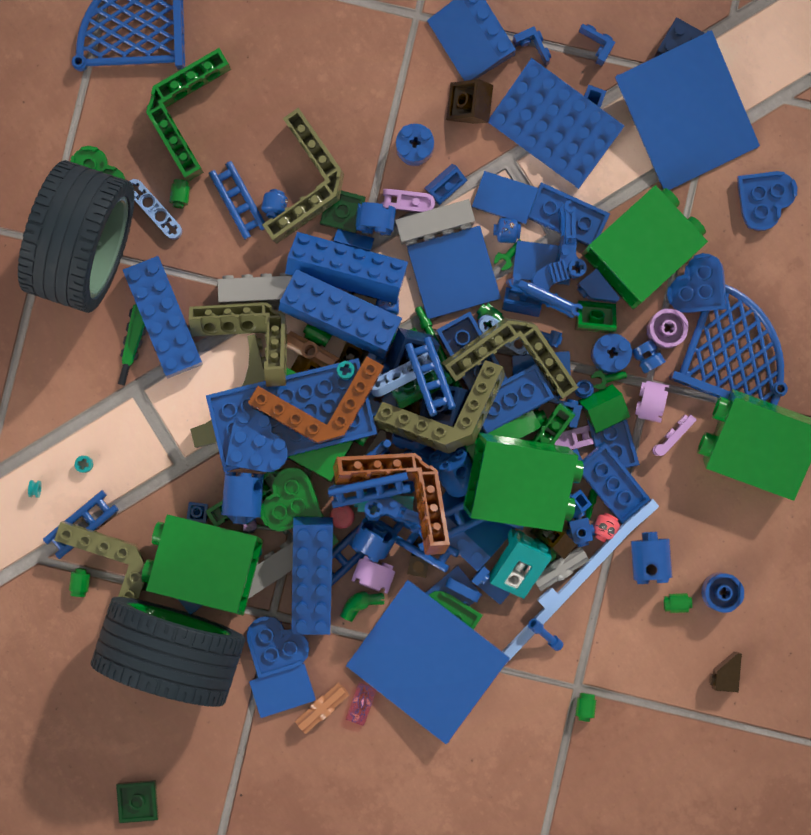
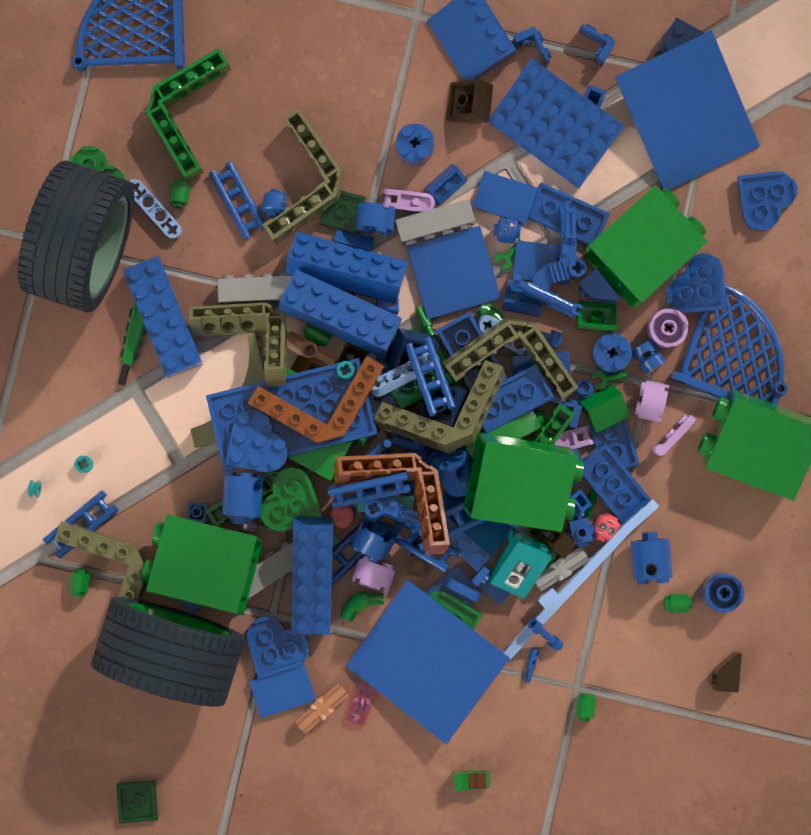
(471, 780): none -> leg
(531, 664): none -> blue pin

